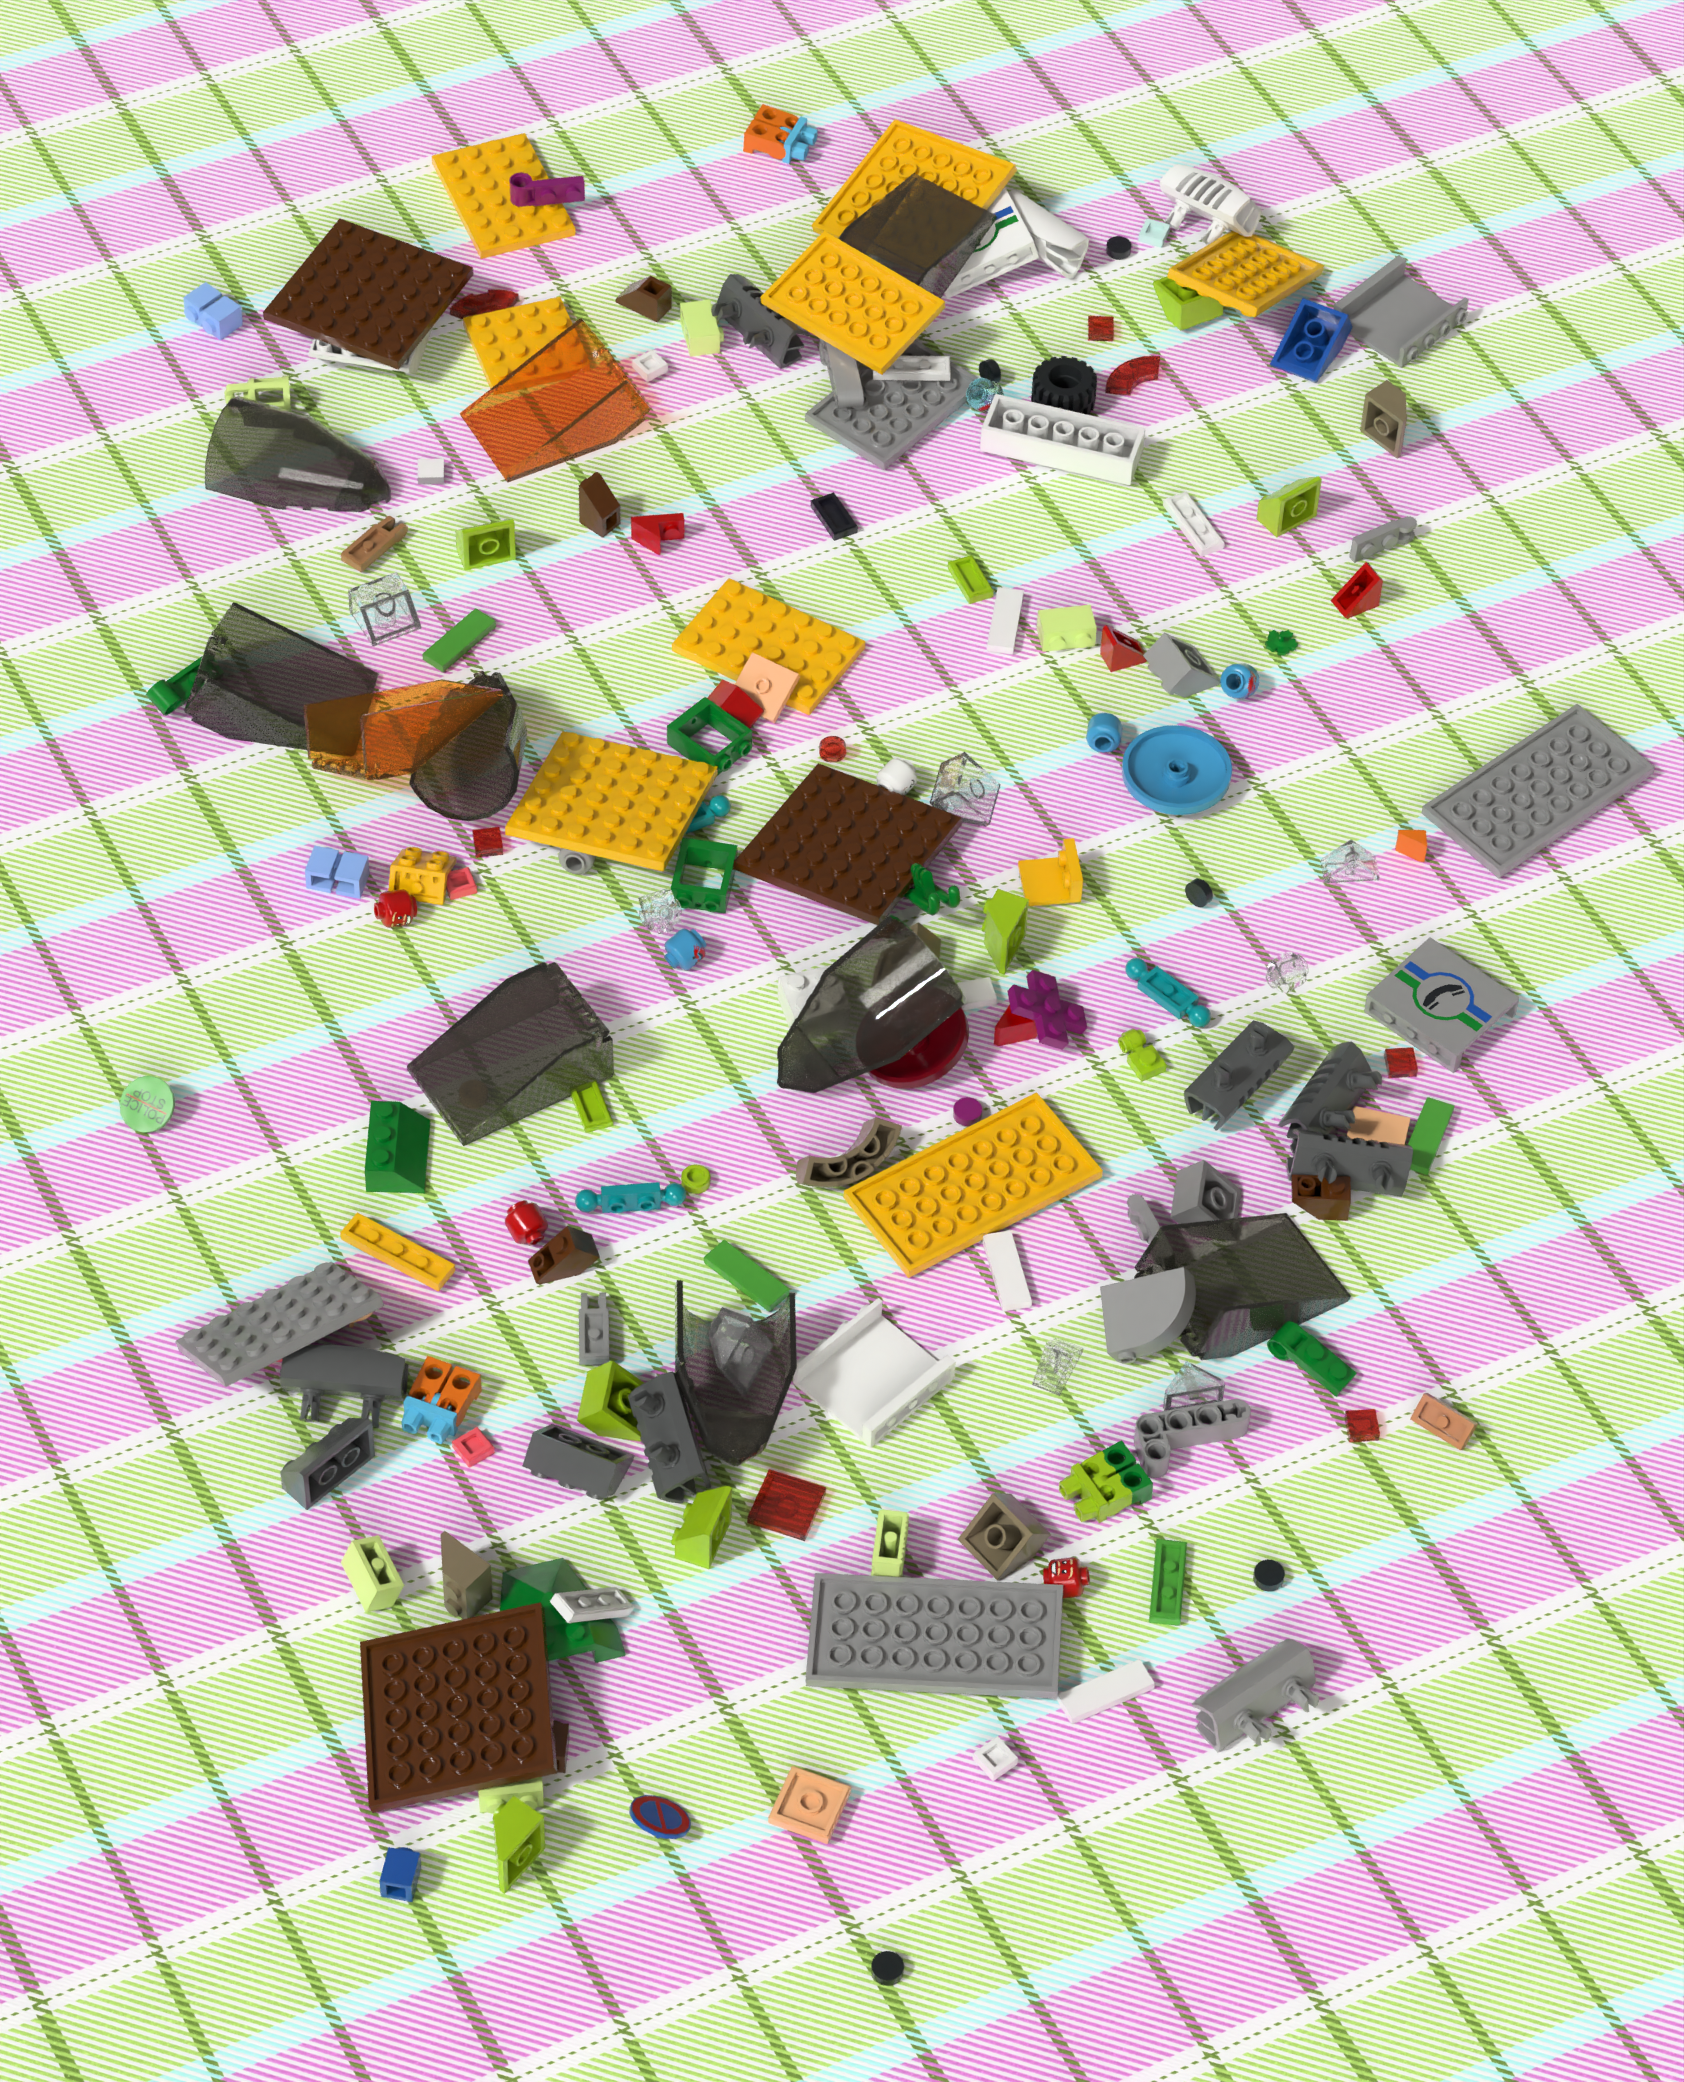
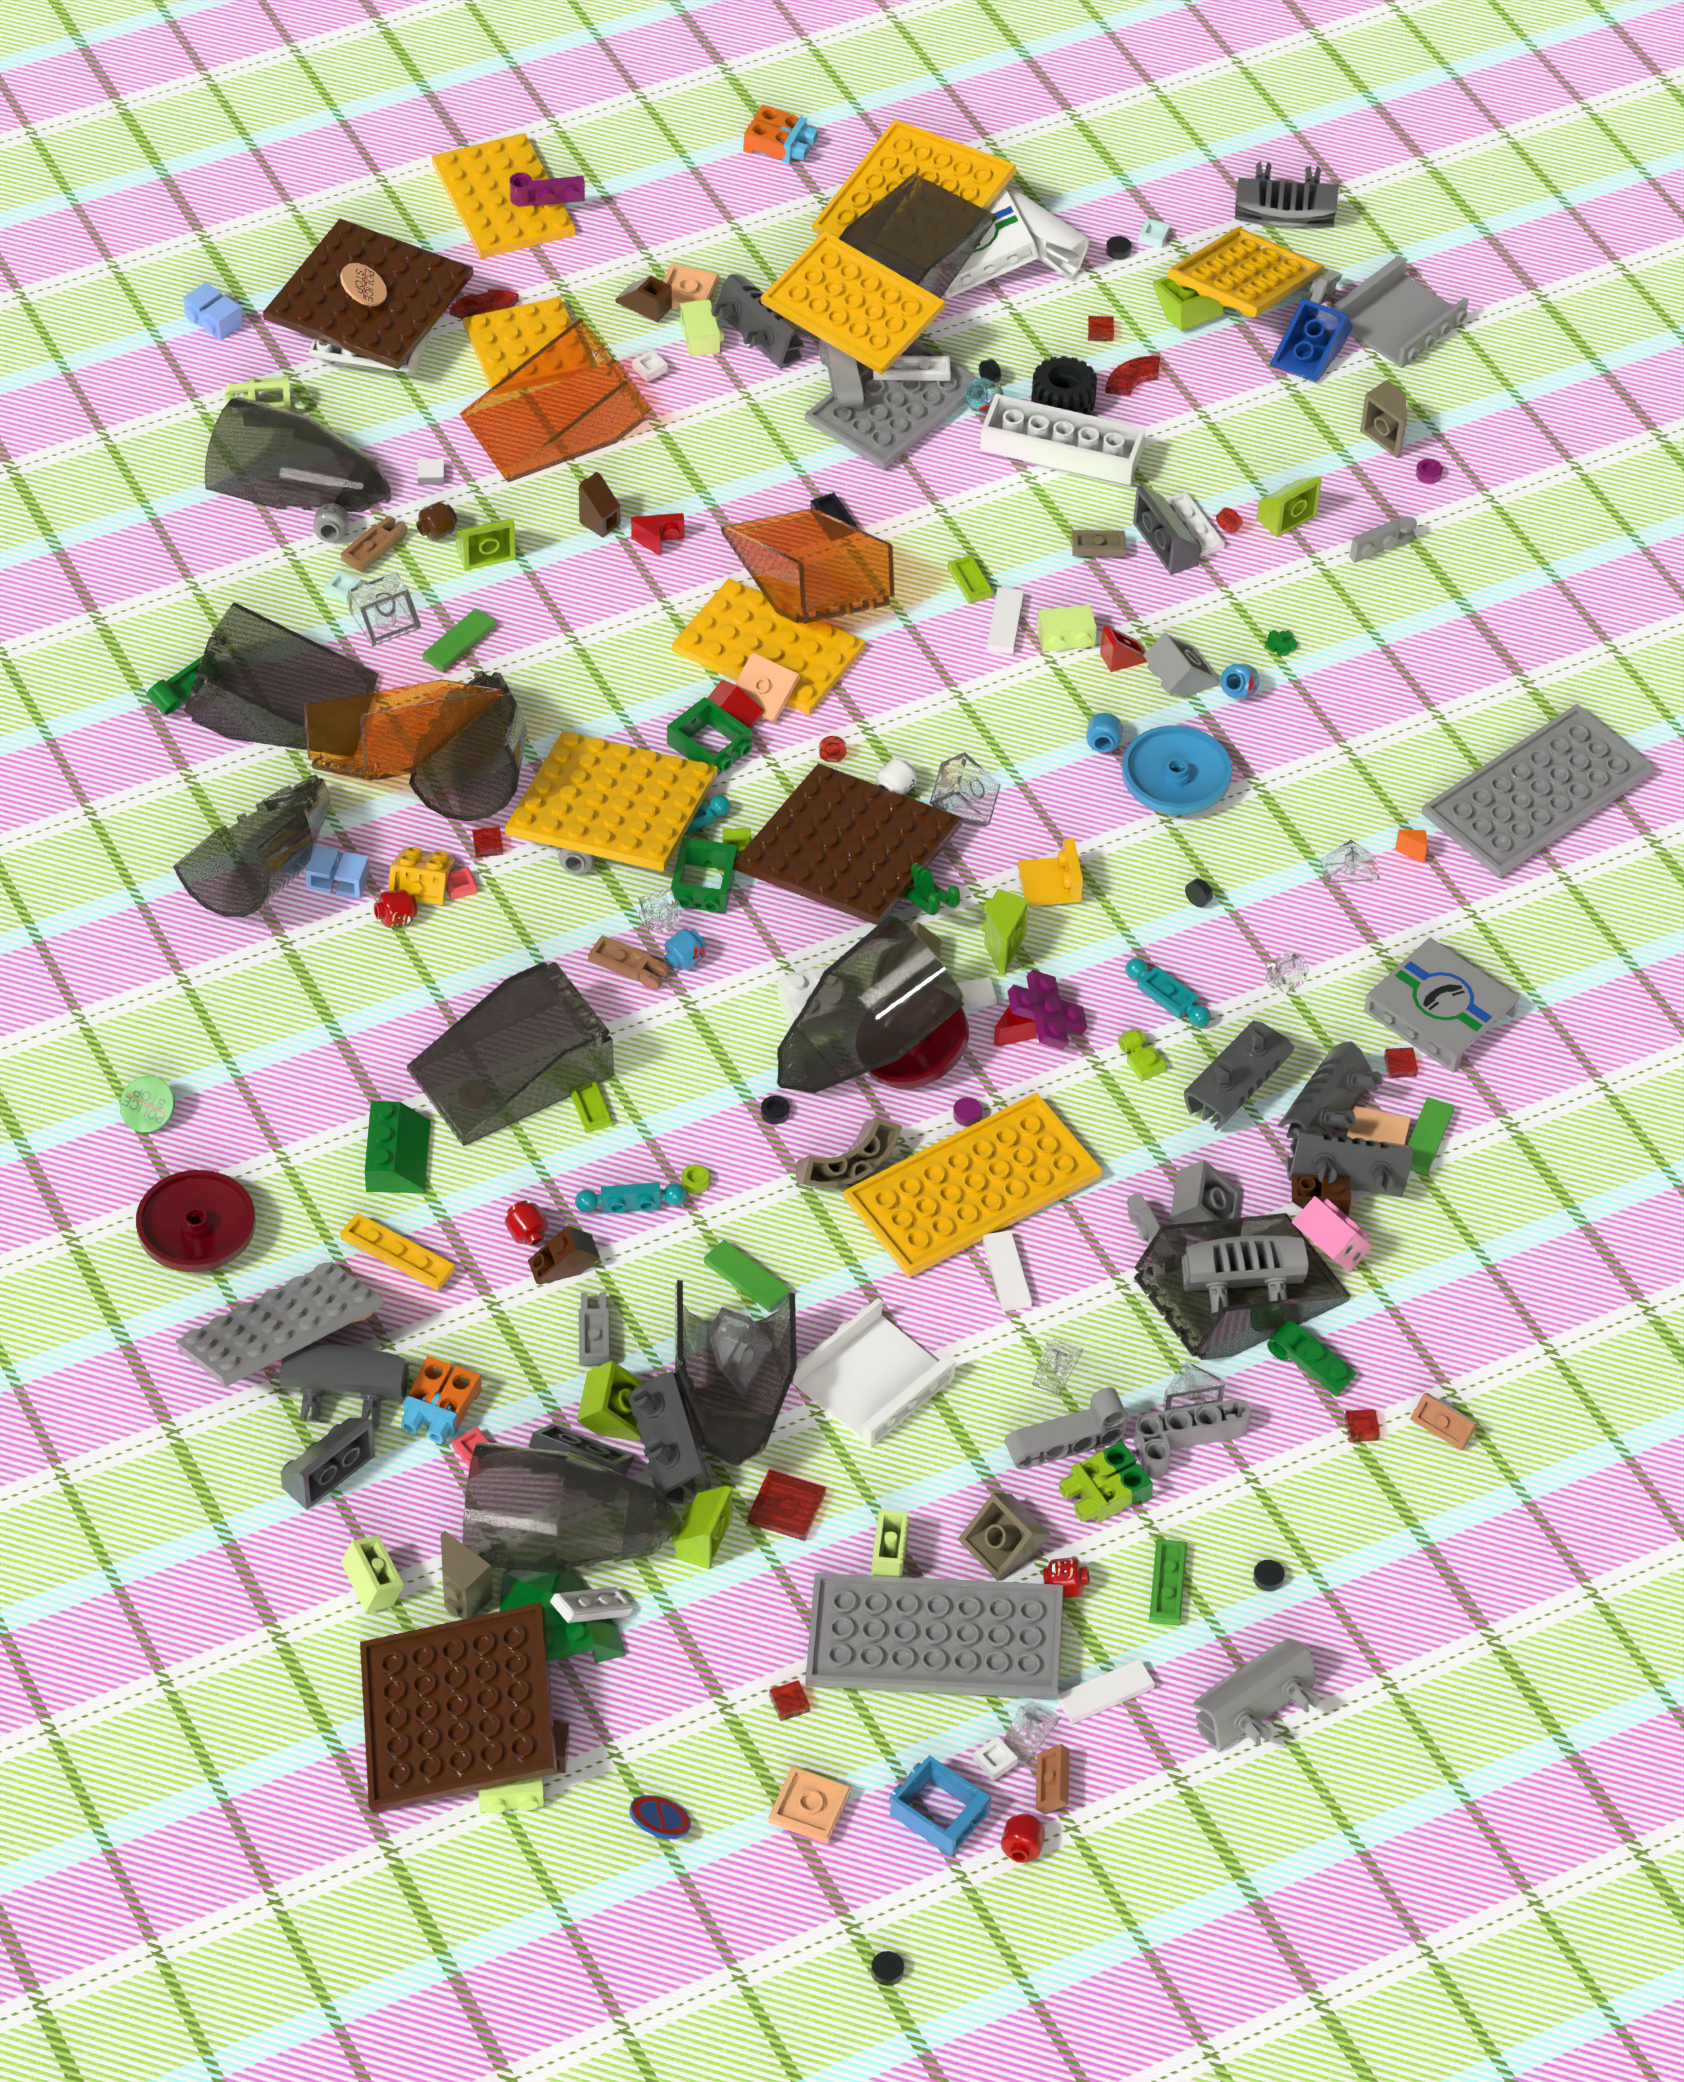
(195, 1220): none -> dark red dish
(260, 855): none -> clear smoke windscreen
(331, 522): none -> light grey head
(340, 584): none -> light aqua tile
(363, 284): none -> light nougat piece
(400, 1874): blue brick -> none
(436, 521): none -> reddish brown head
(517, 1840): lime slope -> none
(558, 1510): none -> clear smoke windscreen
(628, 962): none -> medium nougat hinge
(690, 284): none -> light nougat tile
(738, 837): none -> lime tile
(775, 1110): none -> black tile
(789, 1700): none -> clear red tile
(814, 564): none -> clear orange windscreen
(932, 1770): none -> dark azure window
(1023, 1837): none -> red head
(1030, 1729): none -> clear slope
(1052, 1779): none -> nougat plate
(1070, 1434): none -> light grey beam
(1098, 543): none -> dark tan plate
(1146, 1313): light grey brick -> none
(1165, 531): none -> dark grey slope
(1210, 198): white piece -> none
(1229, 520): none -> clear red tile
(1244, 1263): none -> light grey piece
(1286, 202): none -> dark grey piece
(1324, 287): none -> light grey hinge
(1333, 1232): none -> bright pink piece
(1359, 593): red slope -> none
(1429, 471): none -> magenta tile

